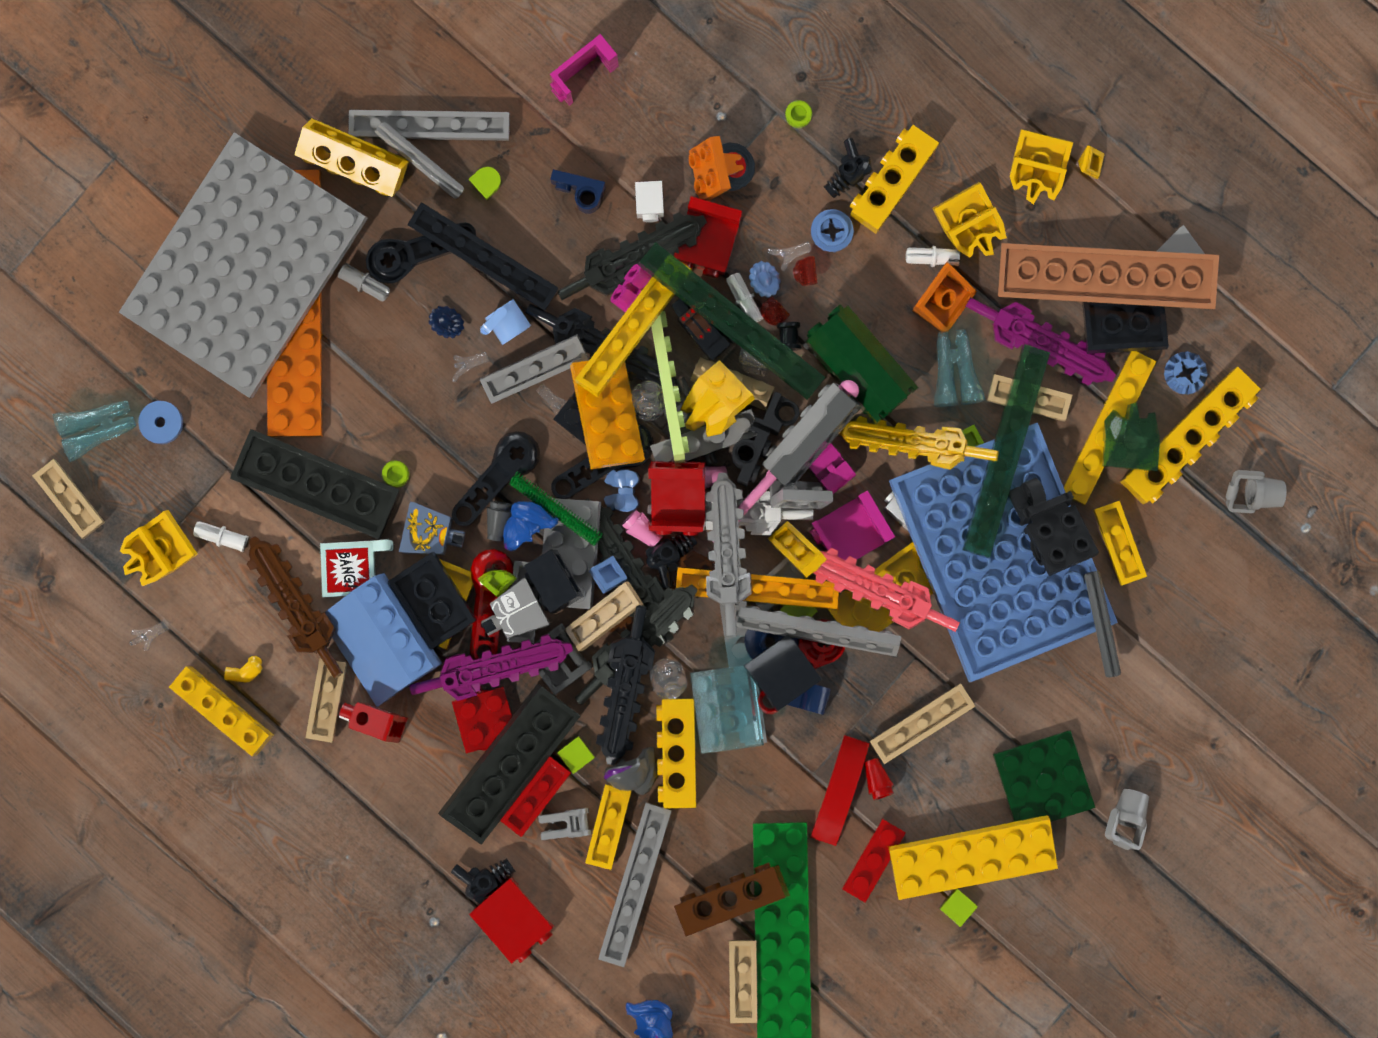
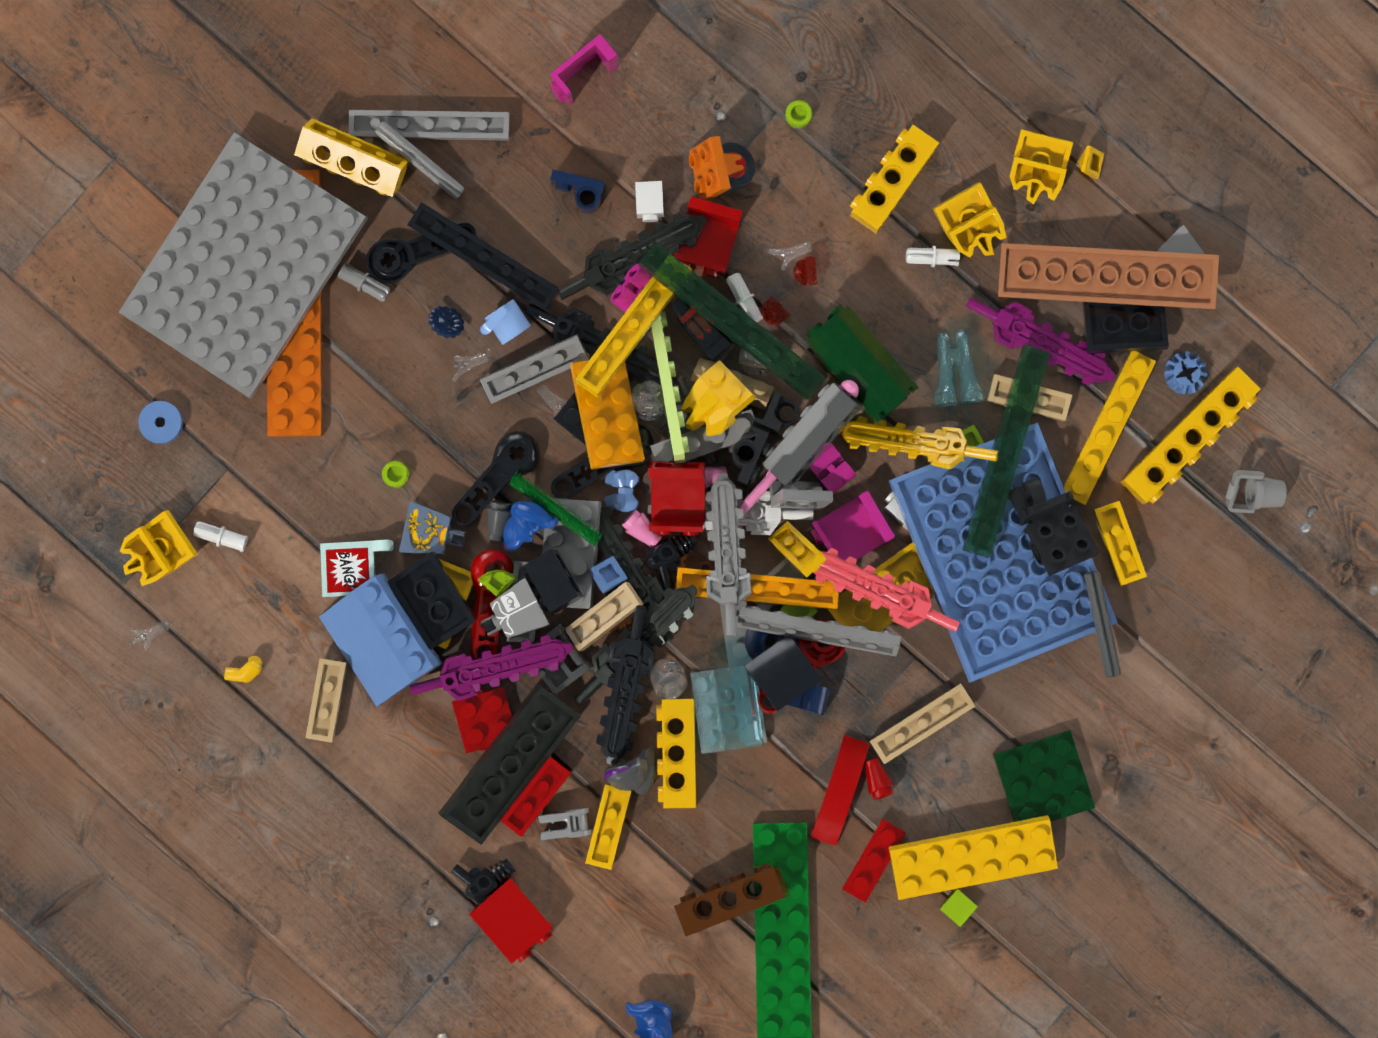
(68, 499): tan plate -> none
(72, 423): clear light blue piece -> none
(221, 710): yellow brick -> none
(310, 629): reddish brown bar -> none
(315, 484): pearl dark grey plate -> none
(380, 725): red torso -> none
(486, 181): lime tile -> none
(576, 755): lime tile -> none
(634, 884): light grey plate -> none
(743, 981): tan plate -> none
(764, 279): medium blue piece -> none
(789, 334): black bush -> none
(840, 222): medium blue gear -> none
(852, 170): black piece -> none
(944, 299): orange slope -> none
(1131, 440): clear green plate -> none
(1132, 813): light grey piece -> none

